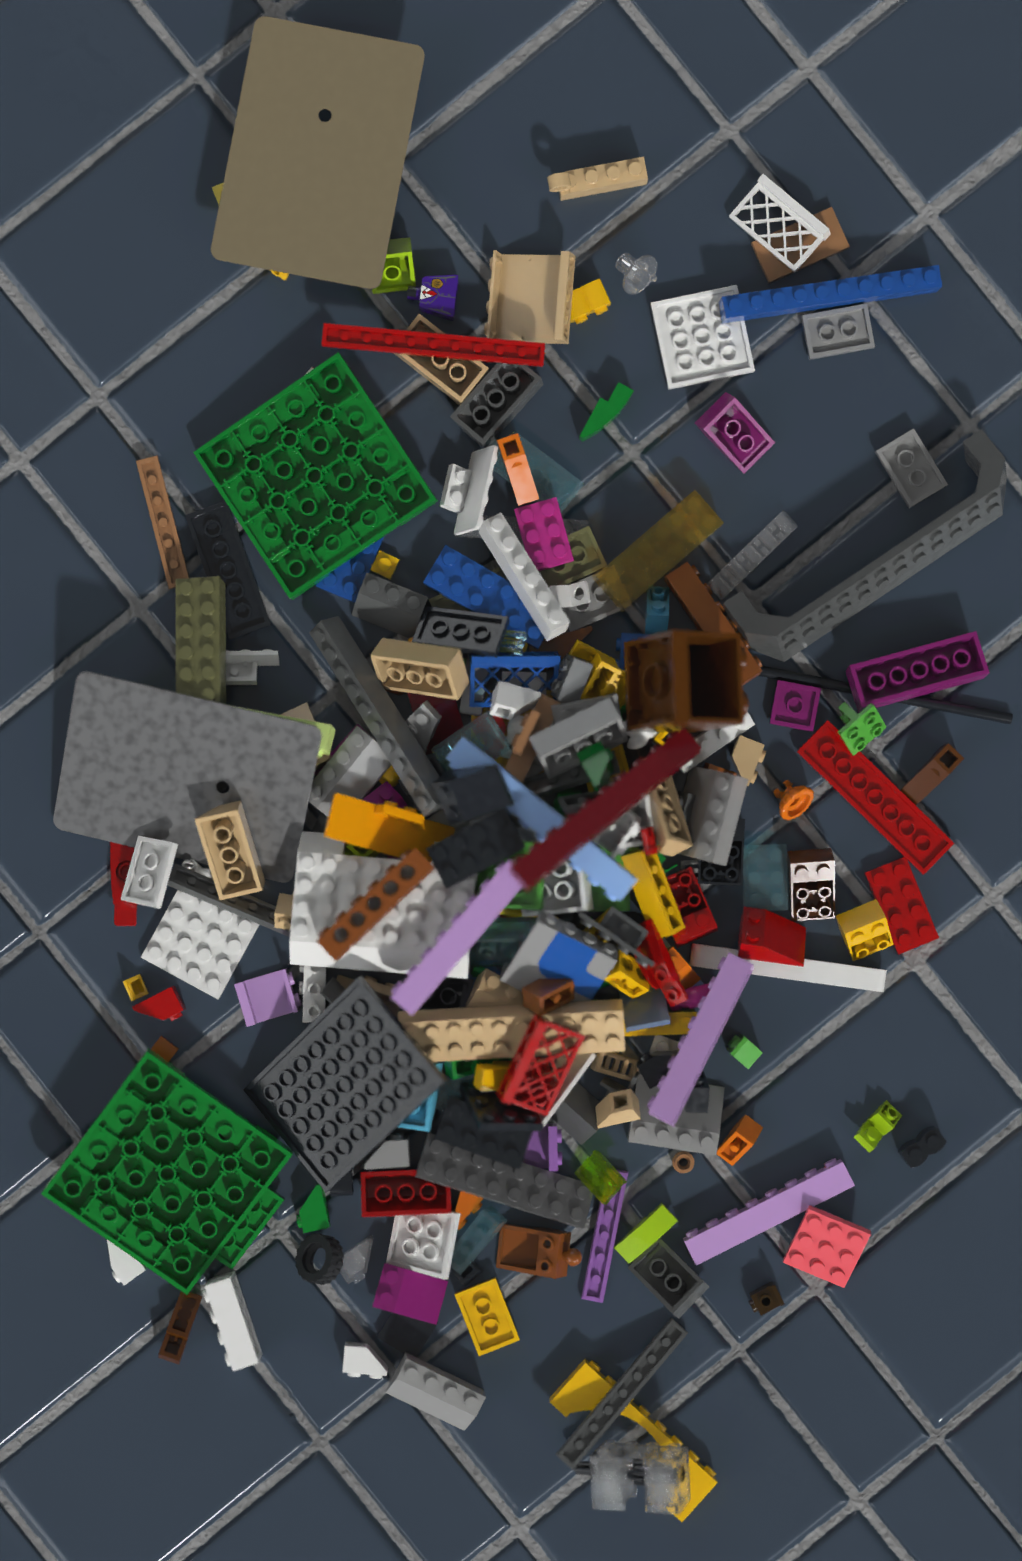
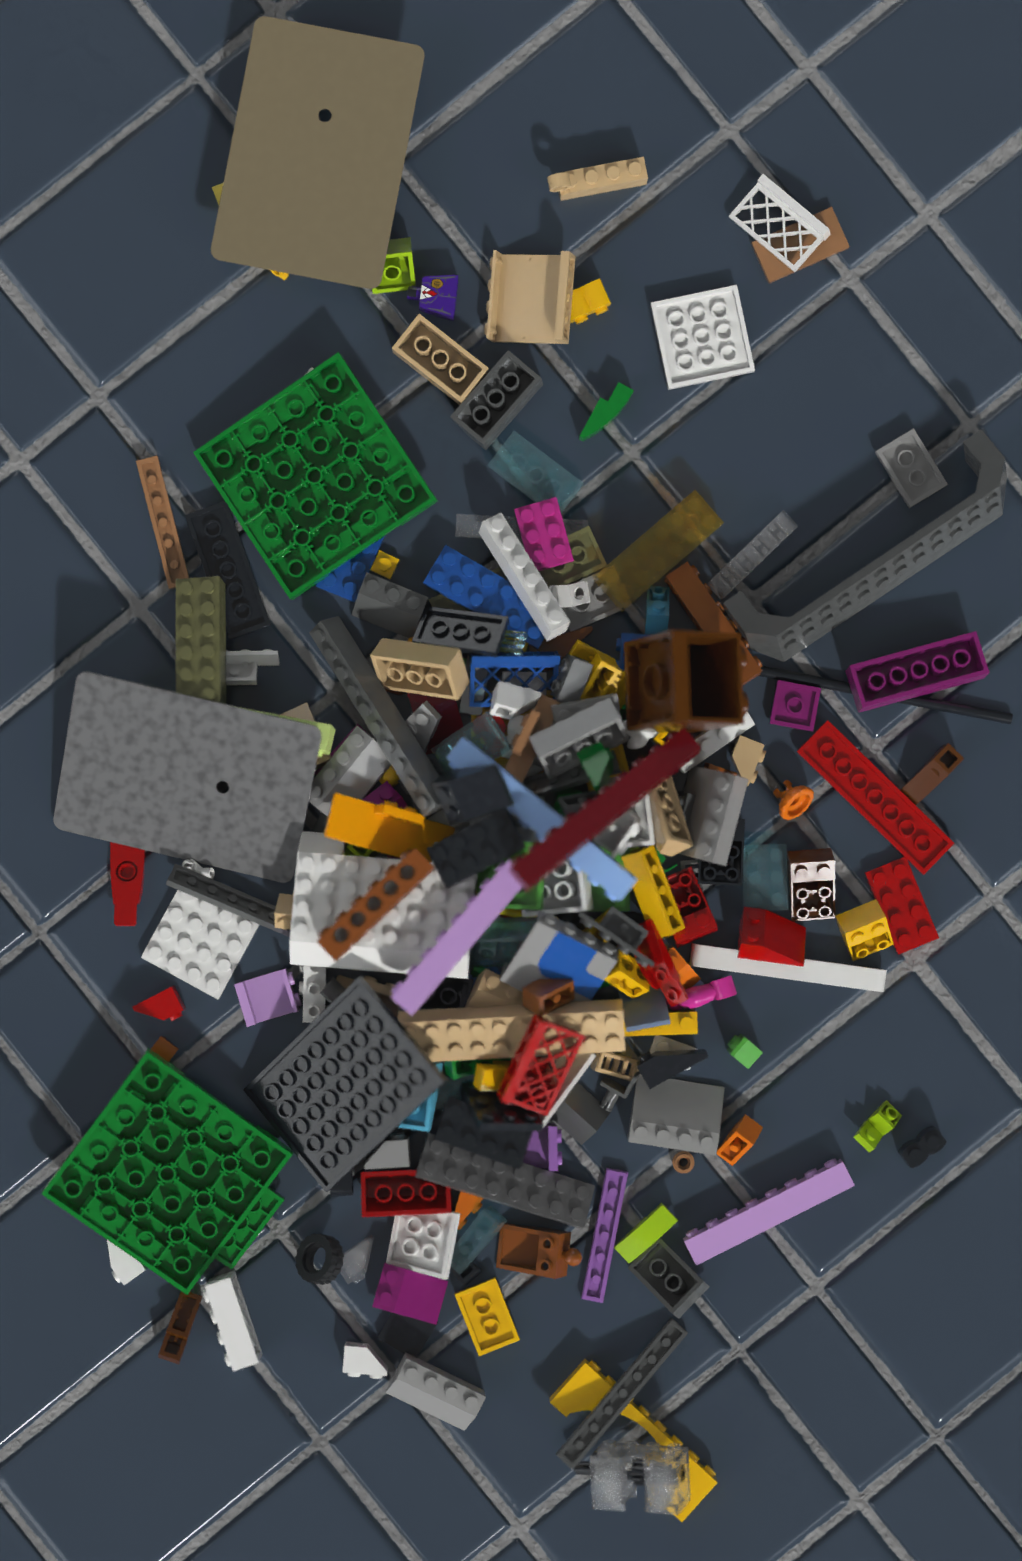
(135, 987): yellow slope -> none
(149, 872): white plate -> none
(230, 851): tan slope -> none
(314, 1212): green slope -> none
(433, 344): red plate -> none
(467, 489): white bracket -> none
(517, 469): orange slope -> none
(600, 1177): clear neon green plate -> none
(617, 1108): tan slope -> none
(636, 272): clear piece -> none
(649, 841): red pin -> none
(699, 1097): black slope -> none
(700, 1040): lavender brick -> none
(734, 432): magenta slope -> none
(768, 1290): dark brown brick -> none
(827, 1246): coral plate -> none
(830, 294): blue brick -> none
(838, 331): light grey plate -> none
(860, 727): bright green bracket -> none

